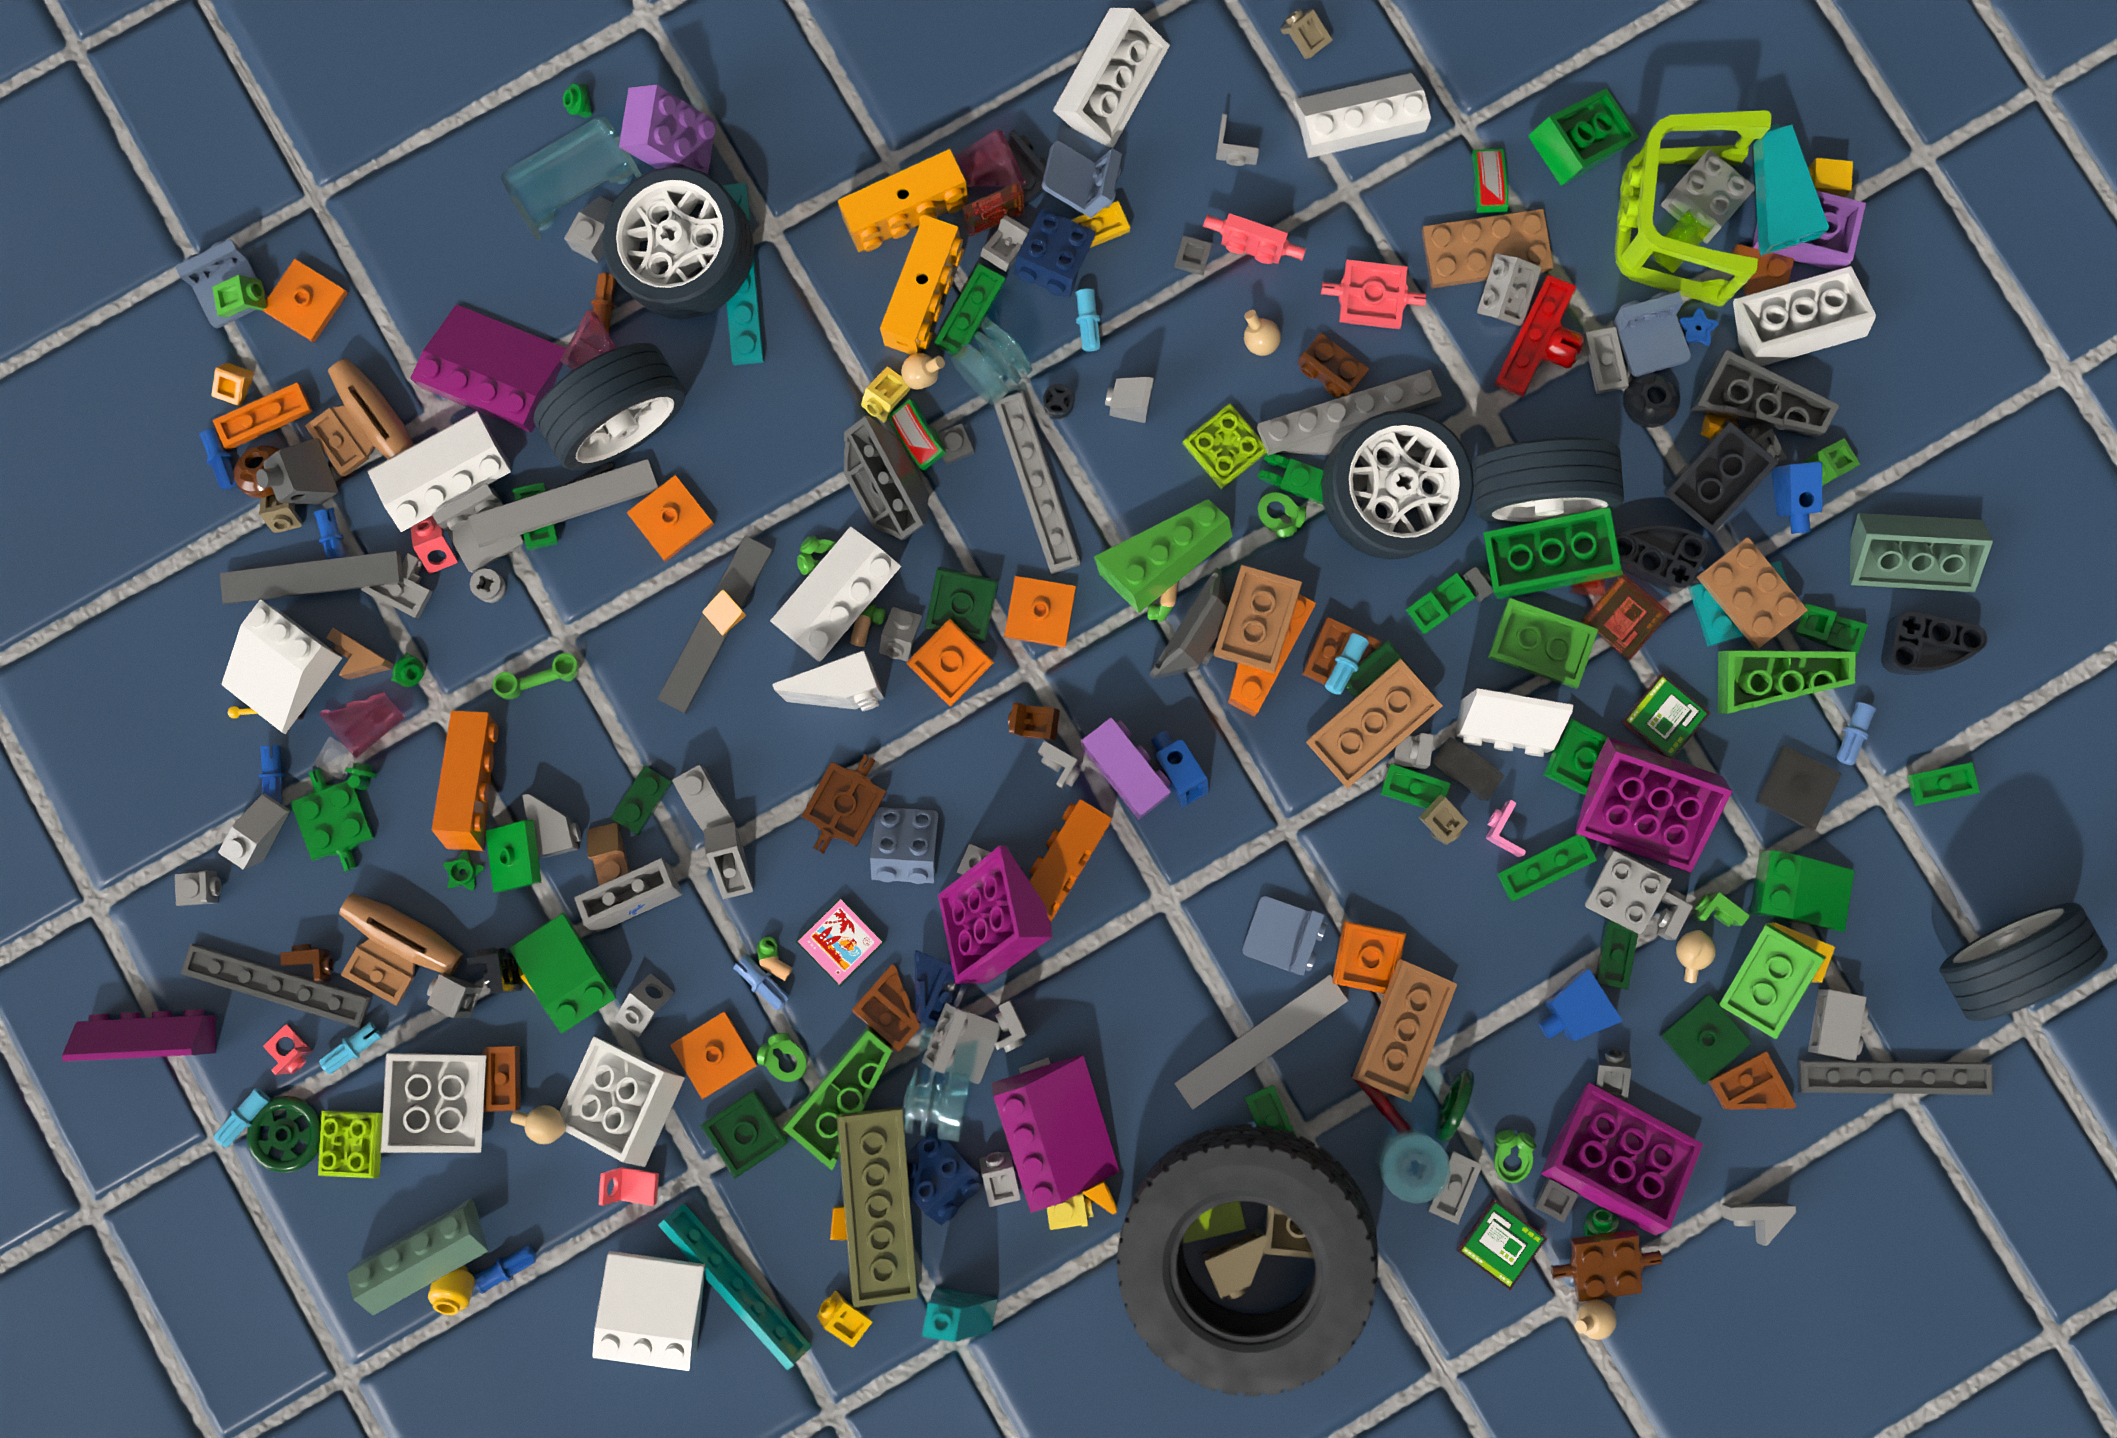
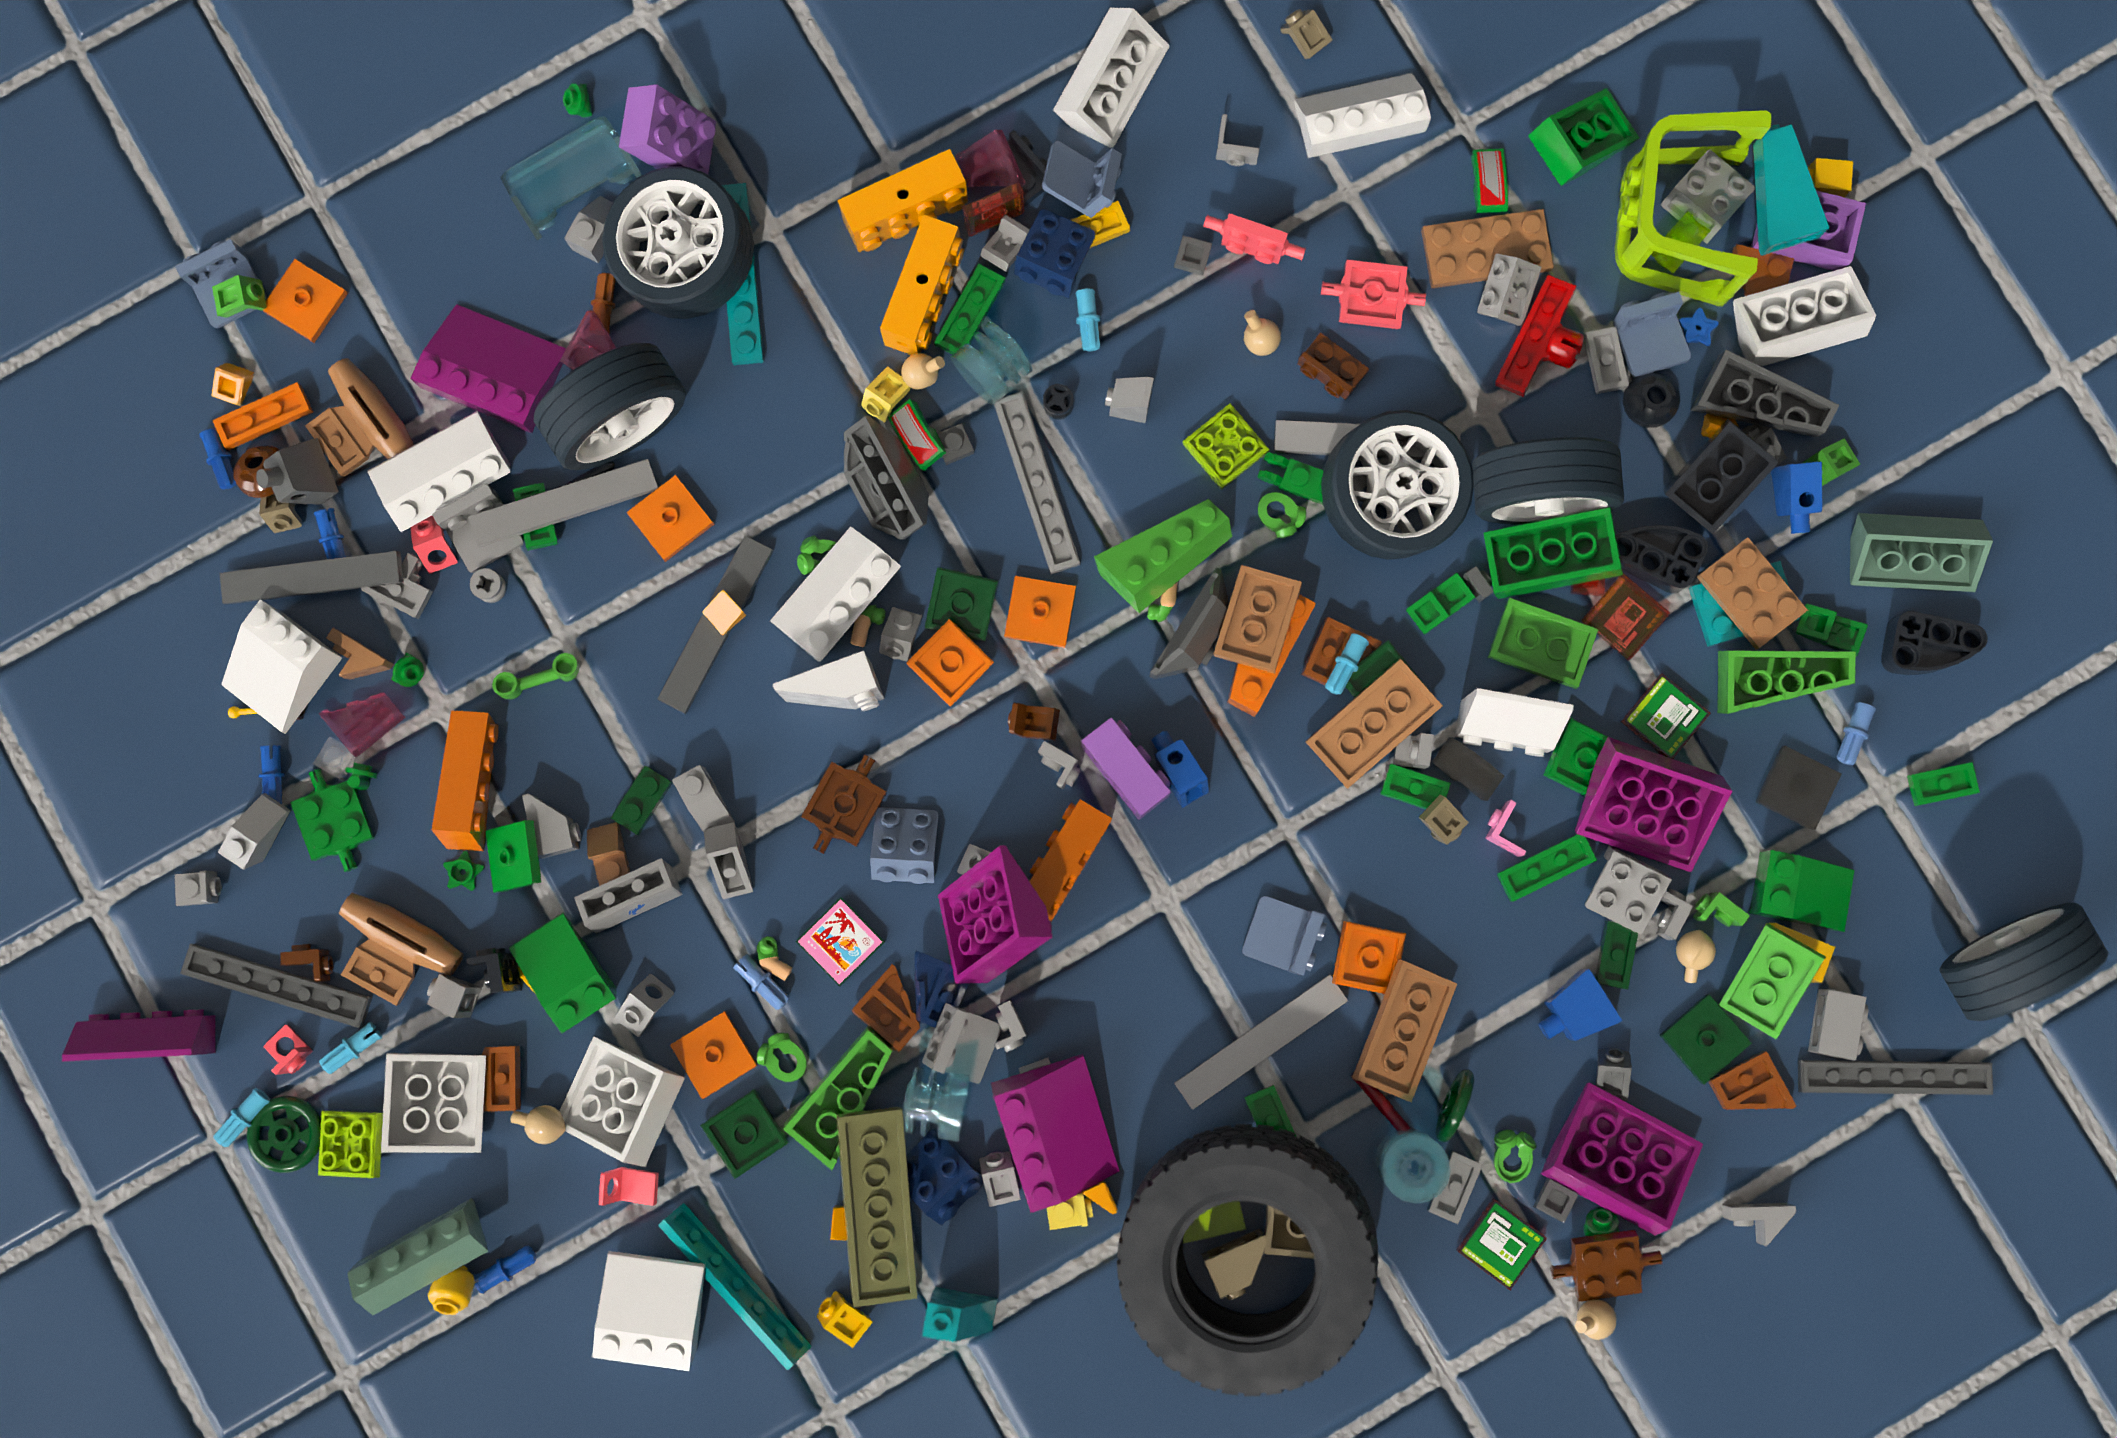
(1347, 412): light grey plate -> none

